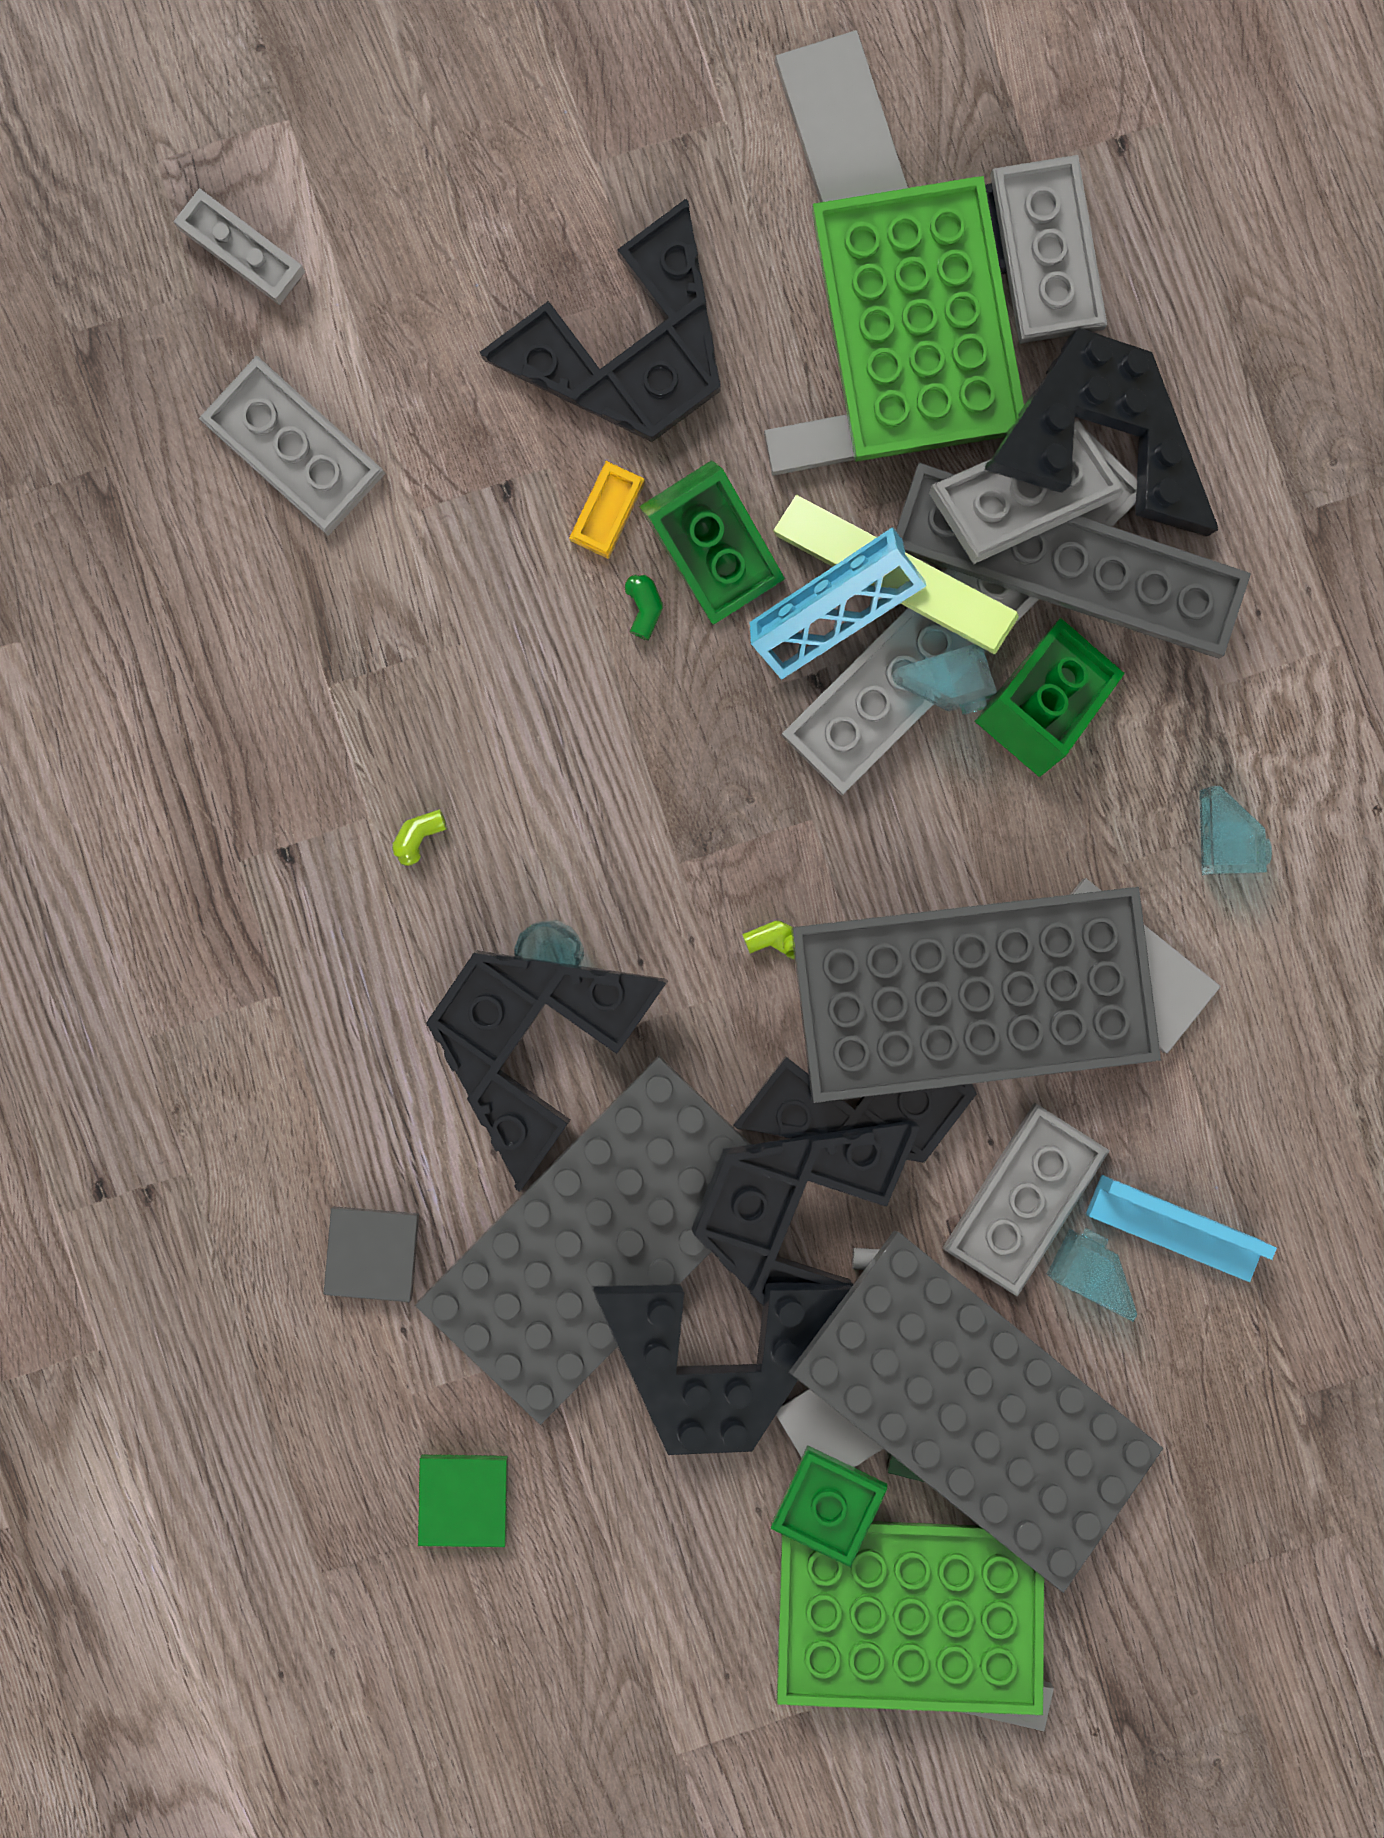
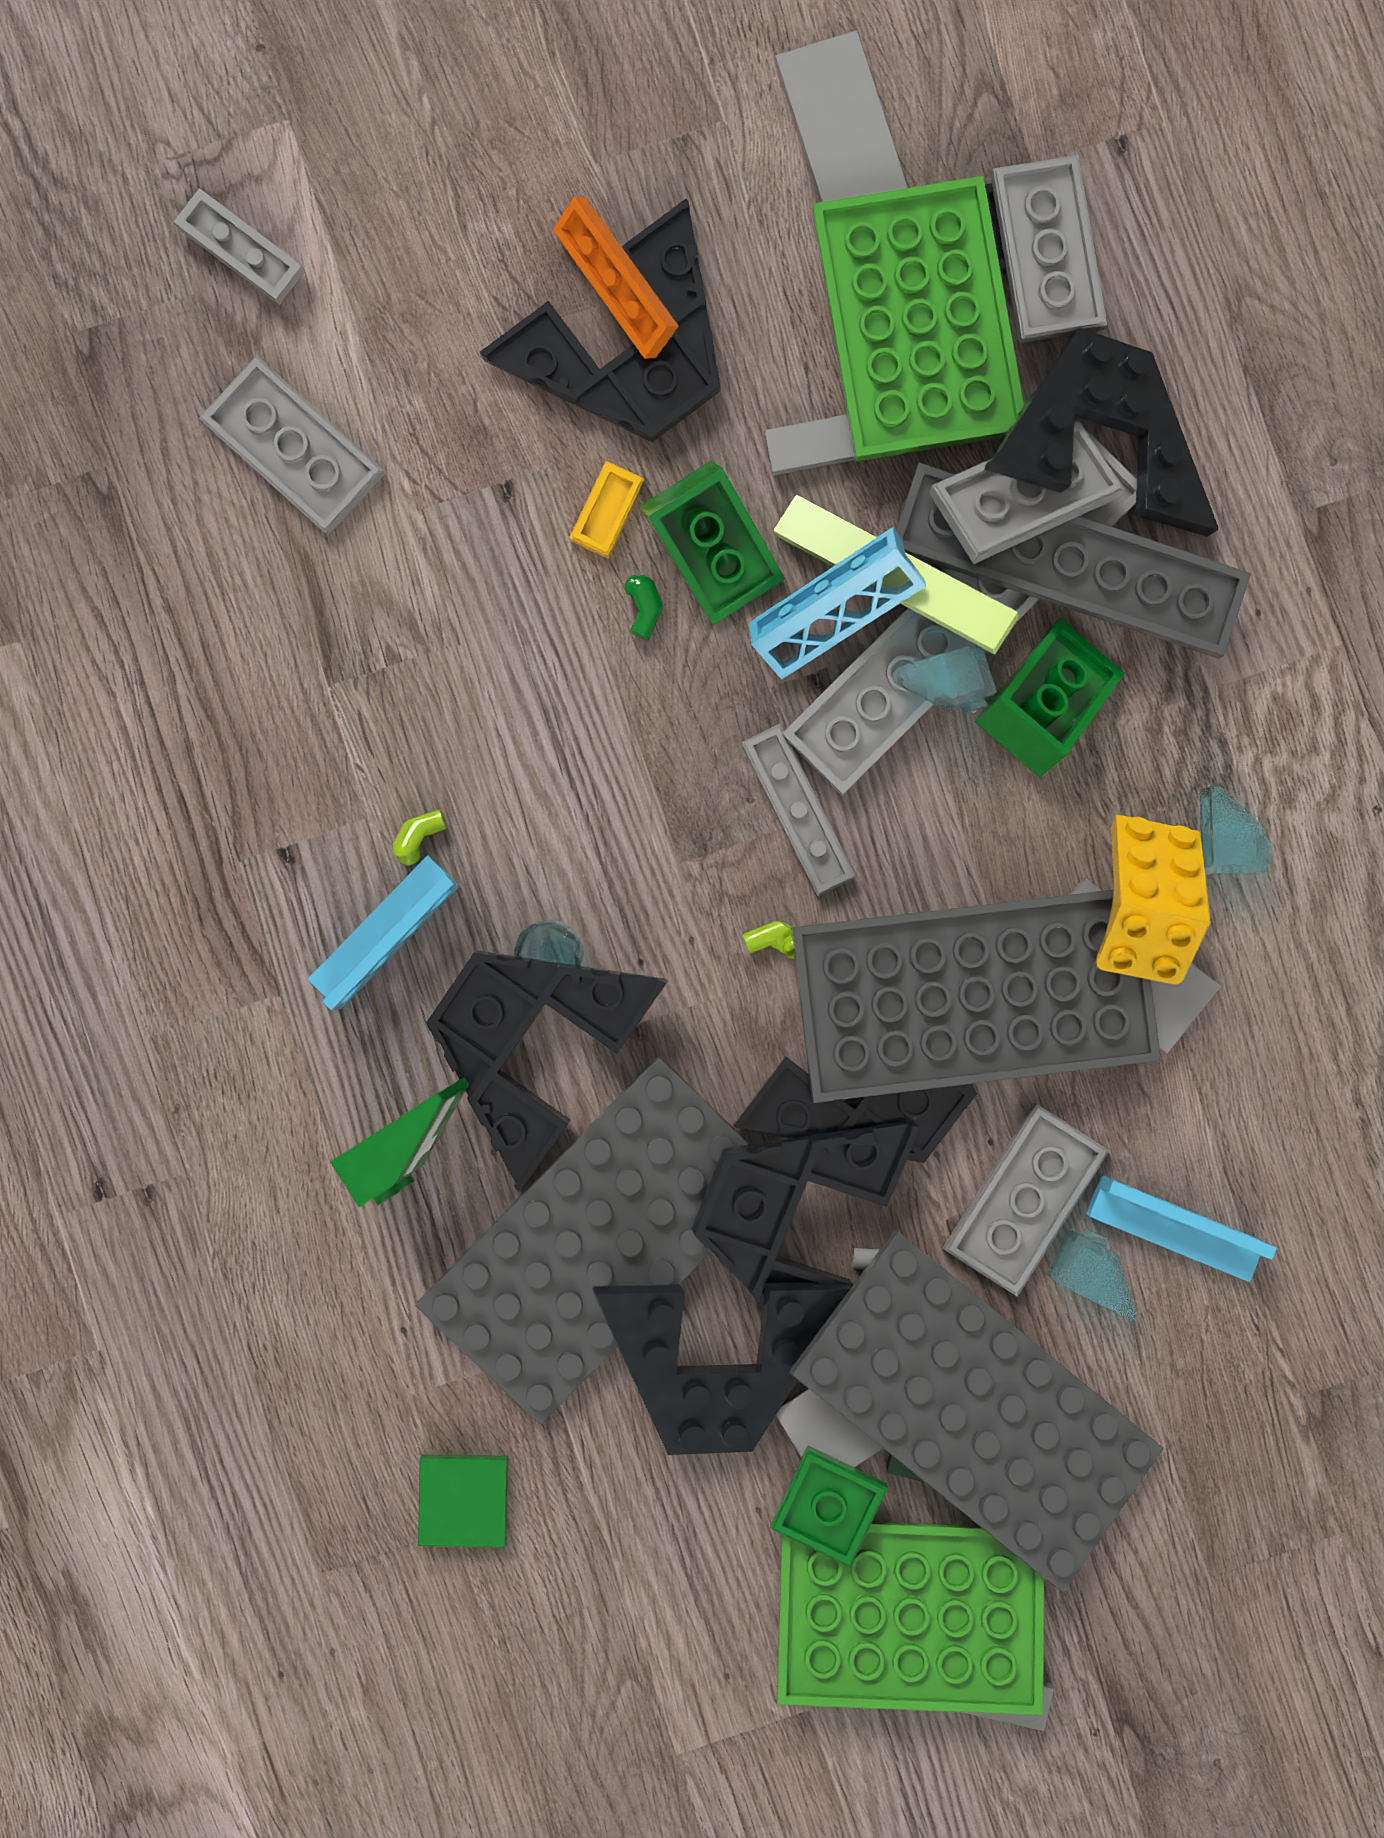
(371, 1254): dark grey tile -> none
(383, 933): none -> medium azure fence
(387, 1158): none -> green slope
(615, 277): none -> orange plate
(798, 810): none -> light grey tile
(1157, 900): none -> yellow bracket

